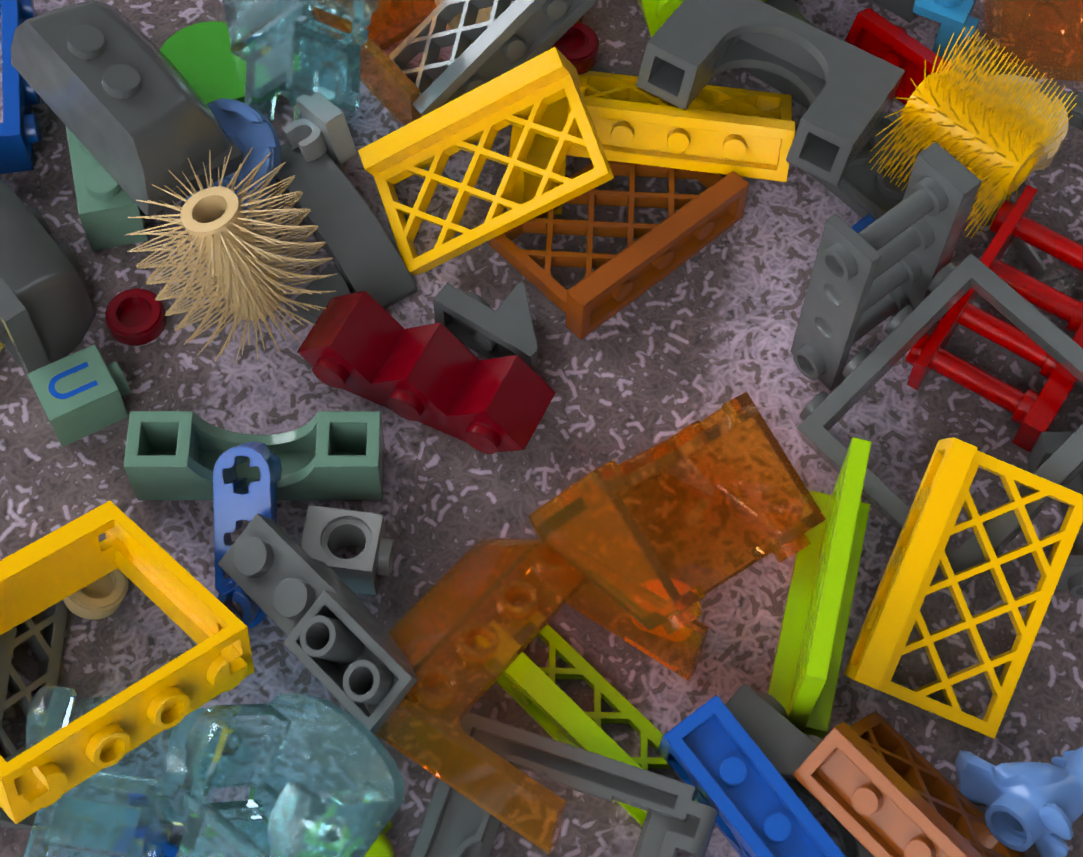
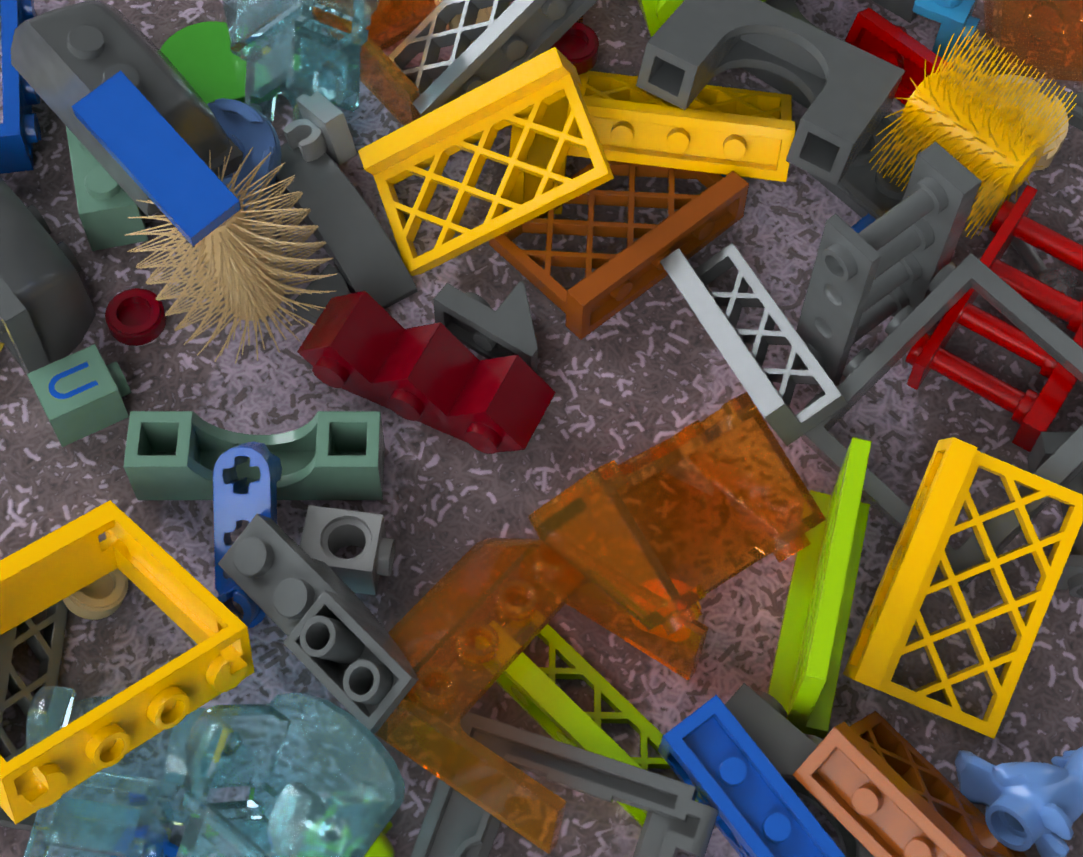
(156, 158): none -> blue tile
(731, 342): none -> fence

